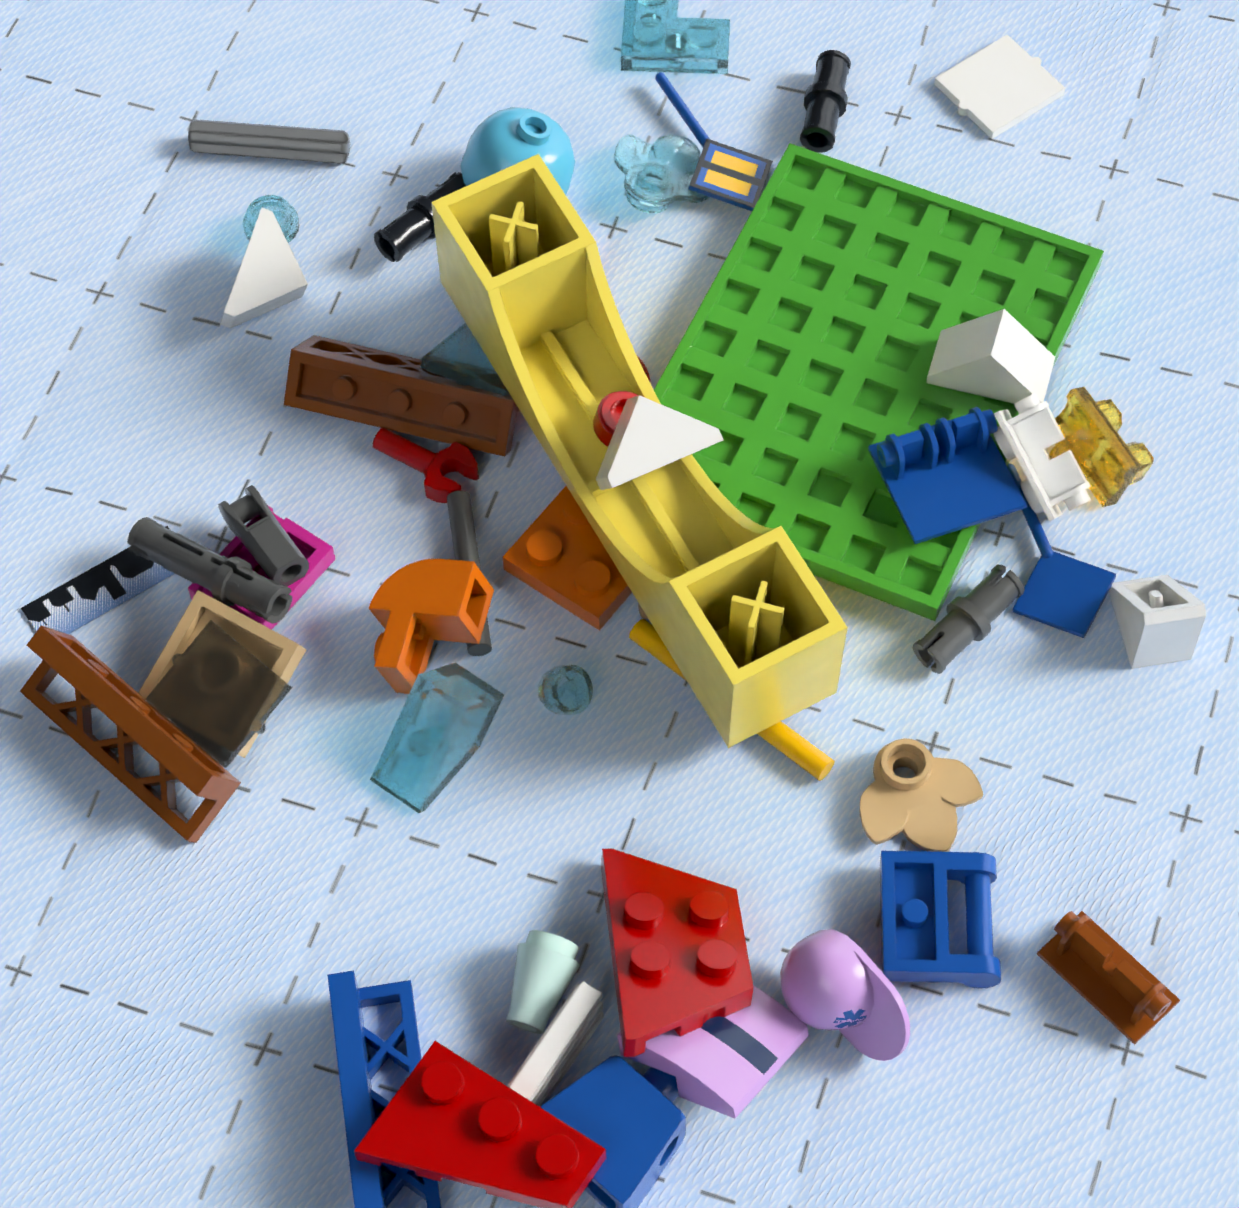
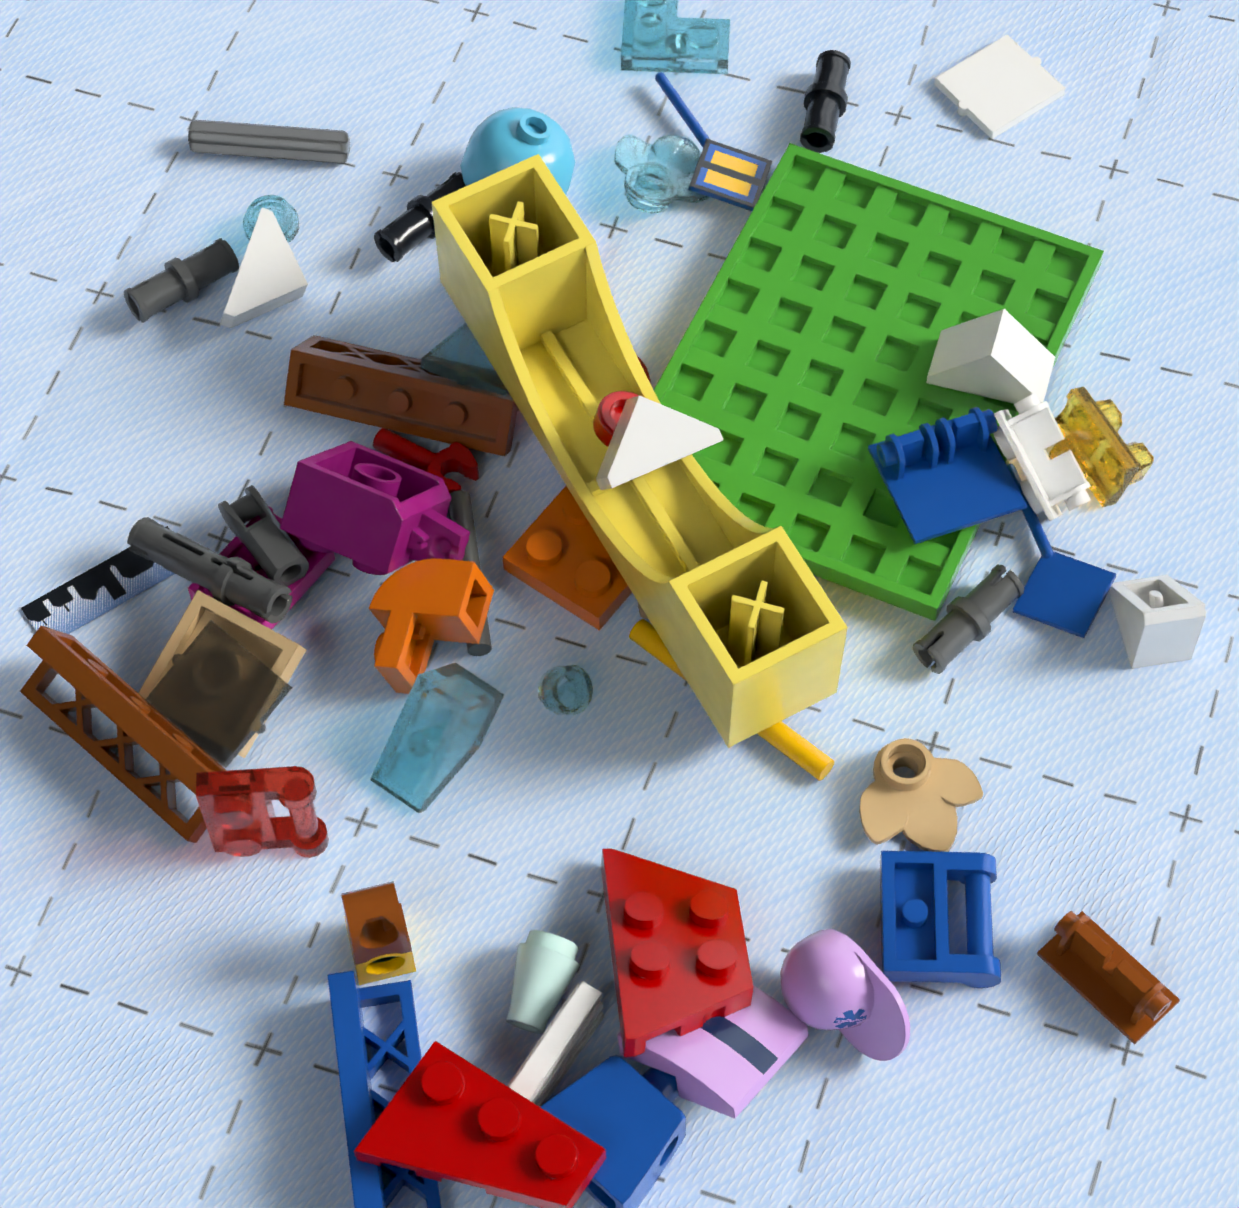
(181, 280): none -> dark grey pin
(242, 816): none -> clear red plate
(371, 510): none -> magenta hinge
(377, 931): none -> dark orange leg

